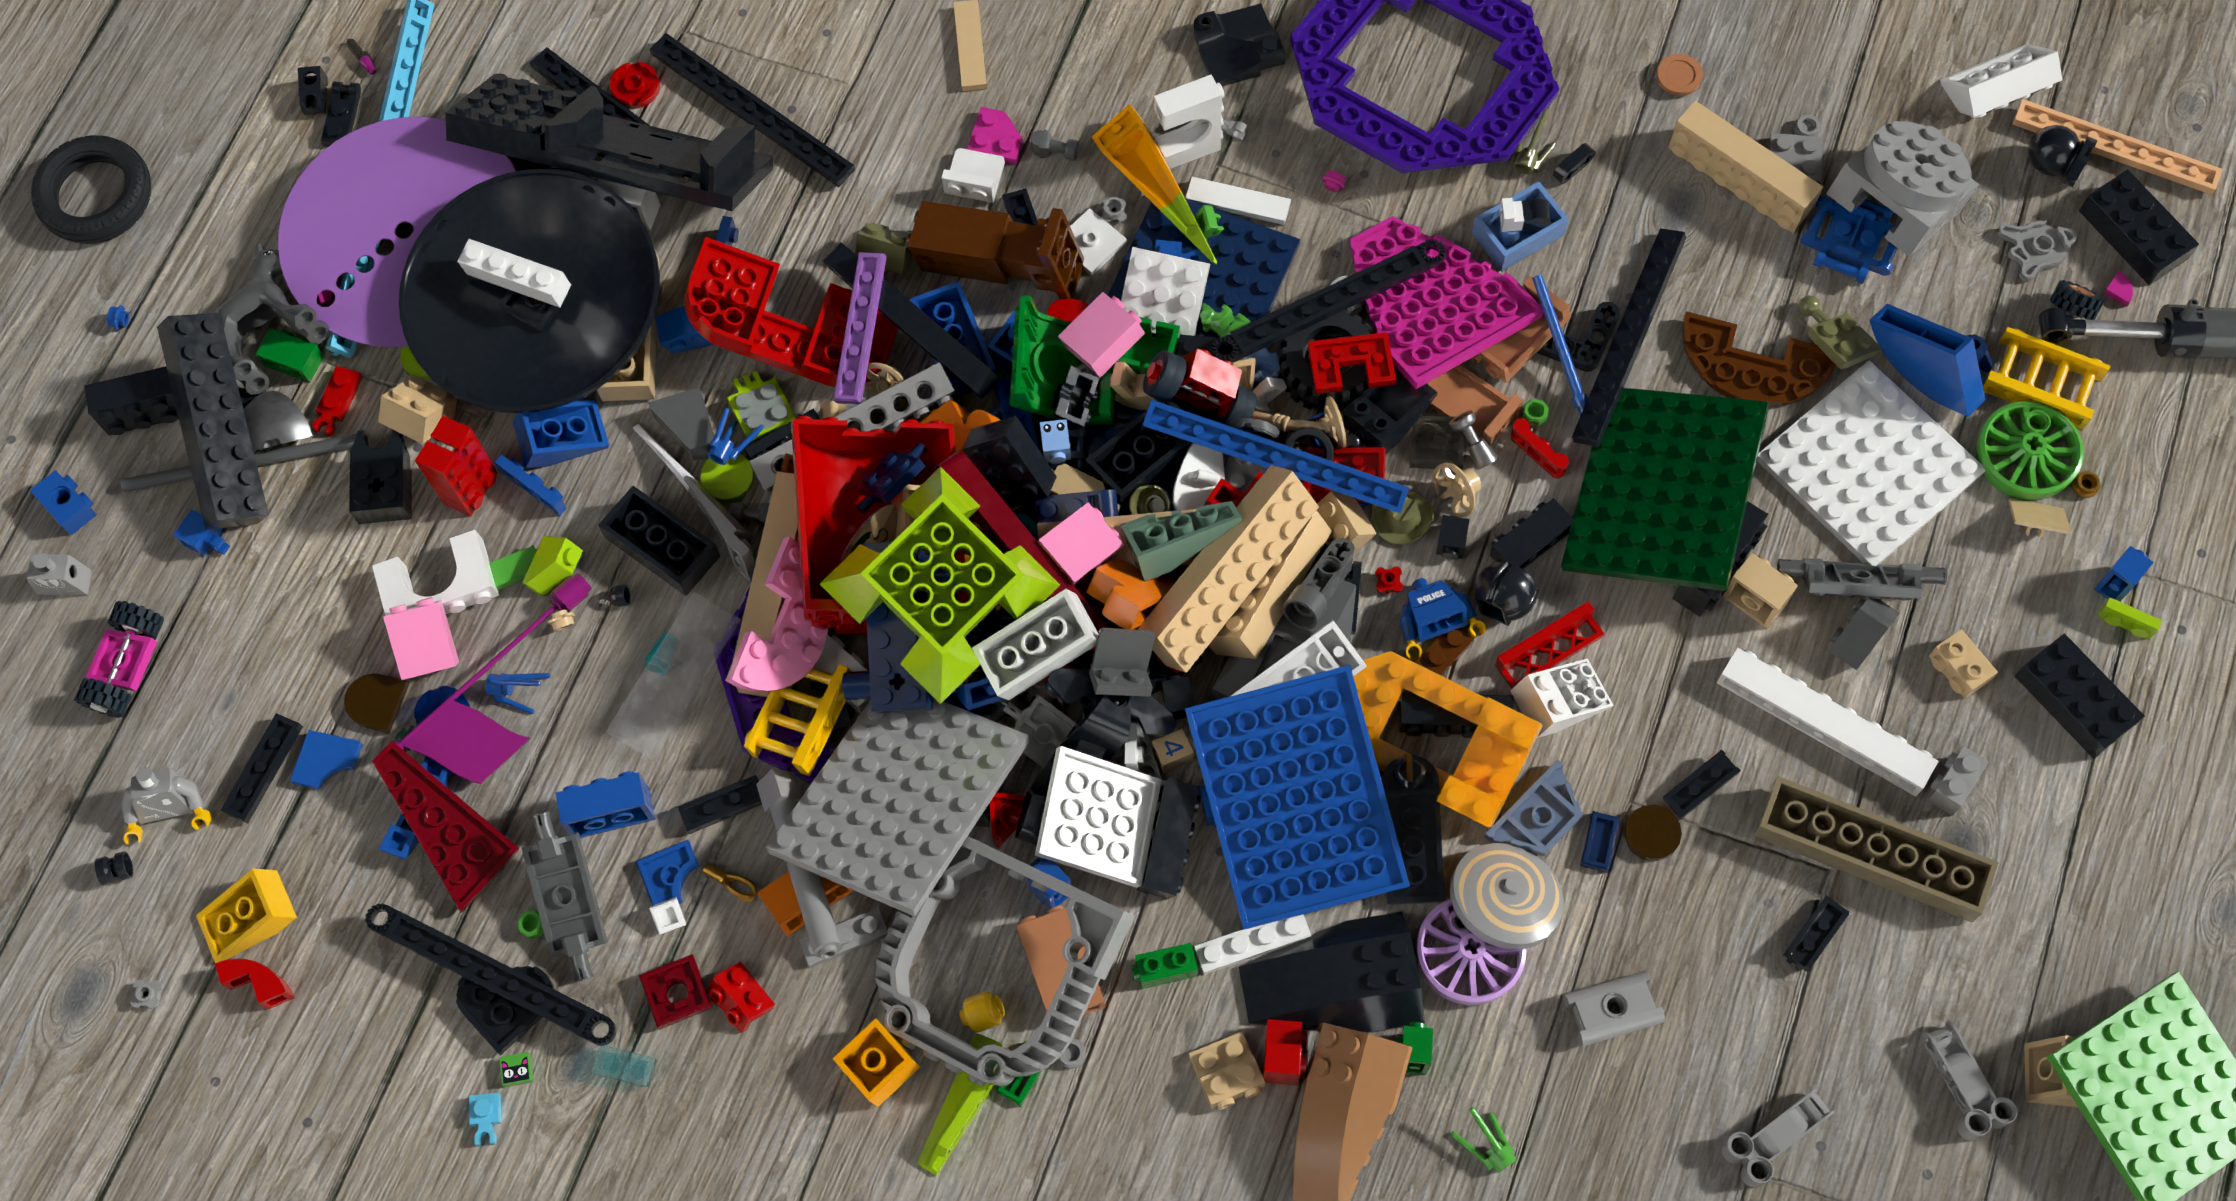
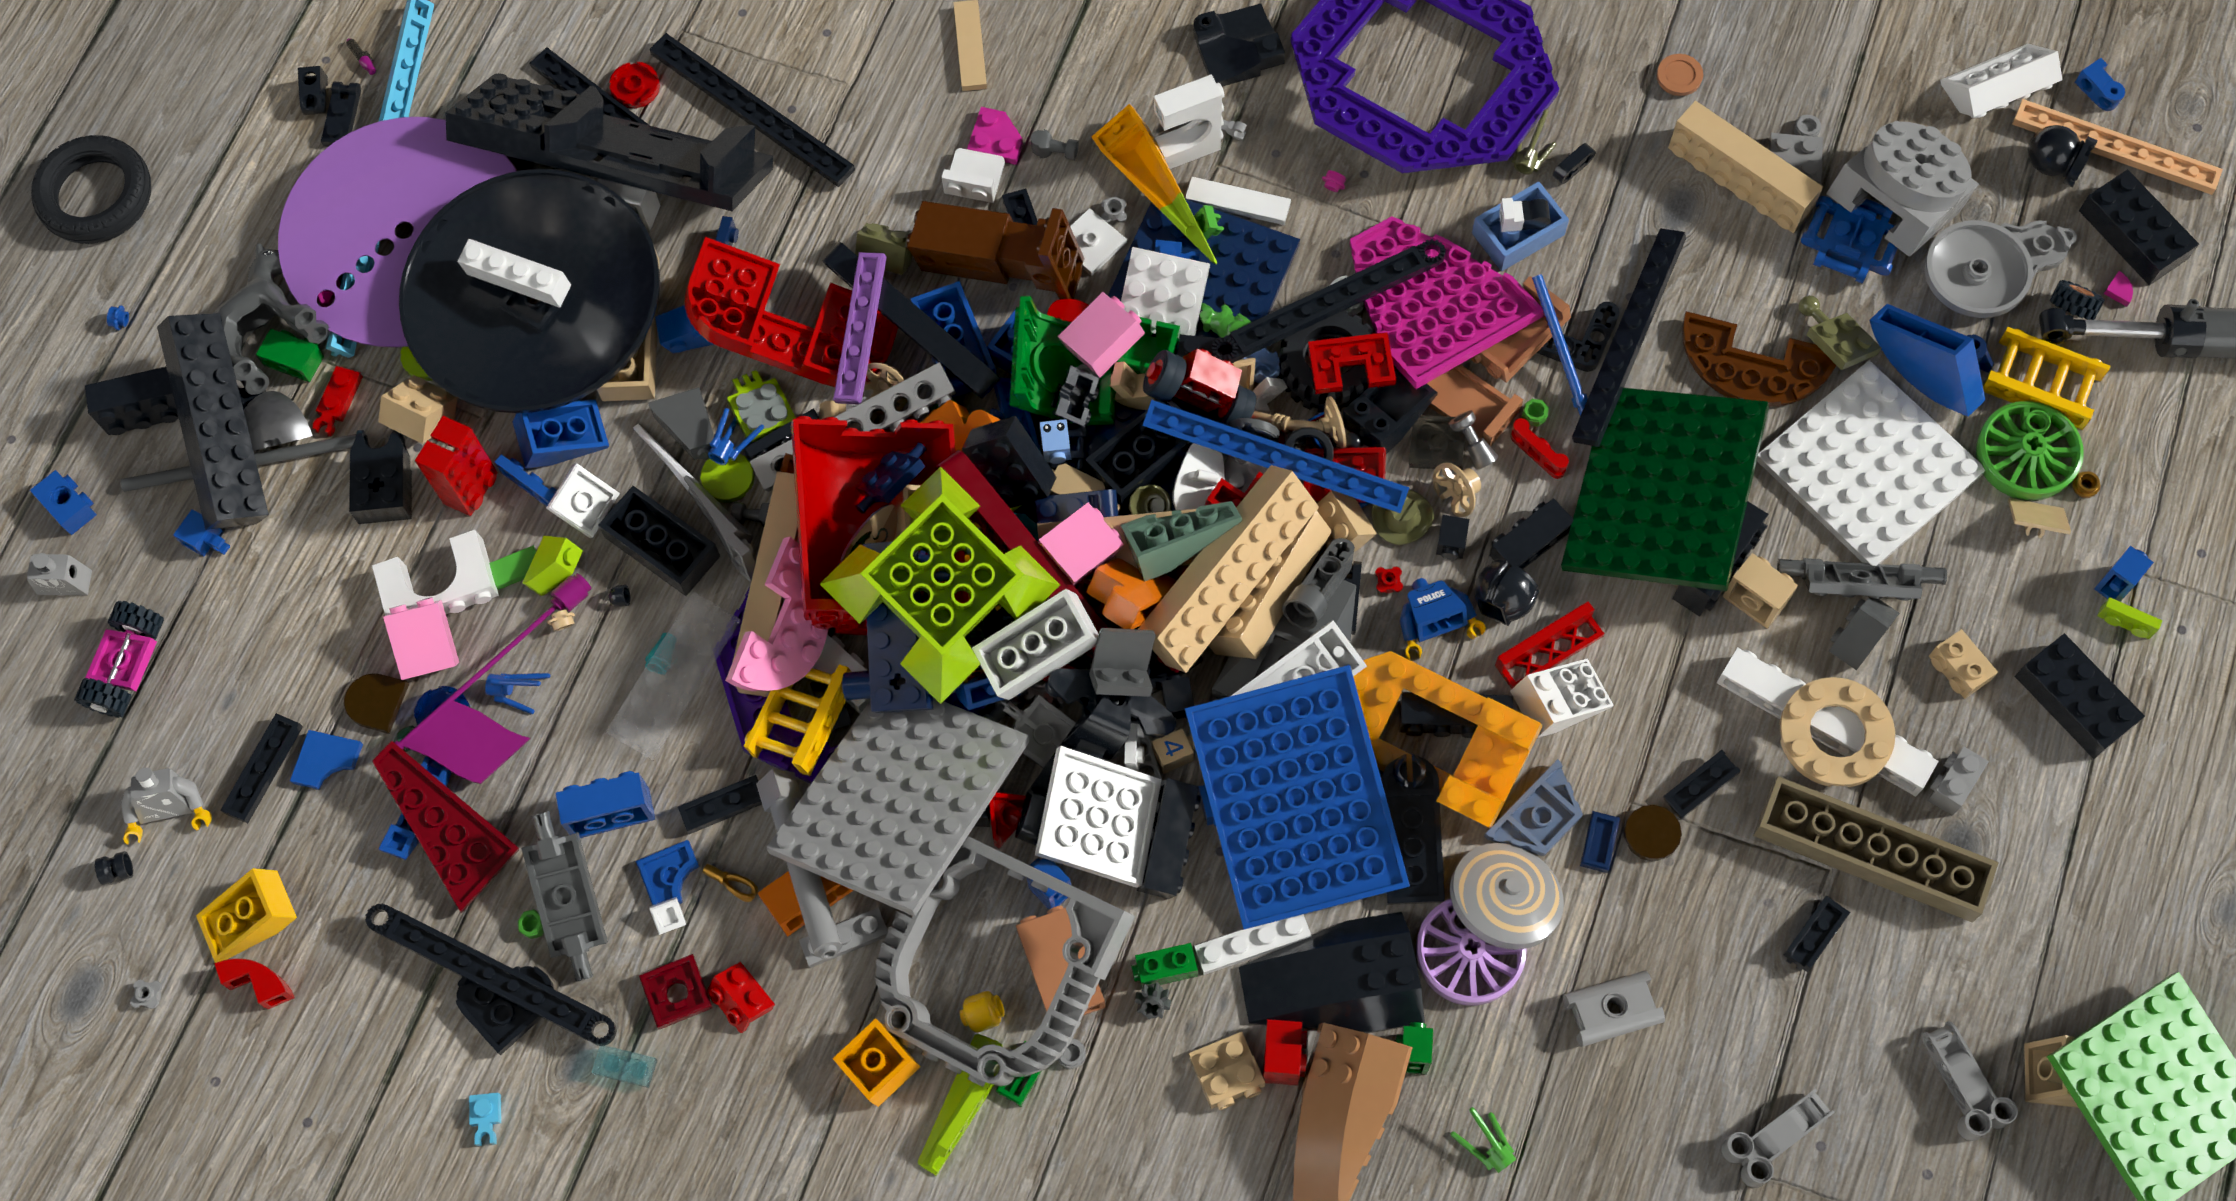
(516, 1069): tile -> none
(582, 500): none -> white plate
(1152, 1001): none -> dark grey gear
(1445, 651): reddish brown plate -> none
(1829, 769): none -> tan plate
(1978, 269): none -> light grey dish
(2100, 86): none -> blue leg

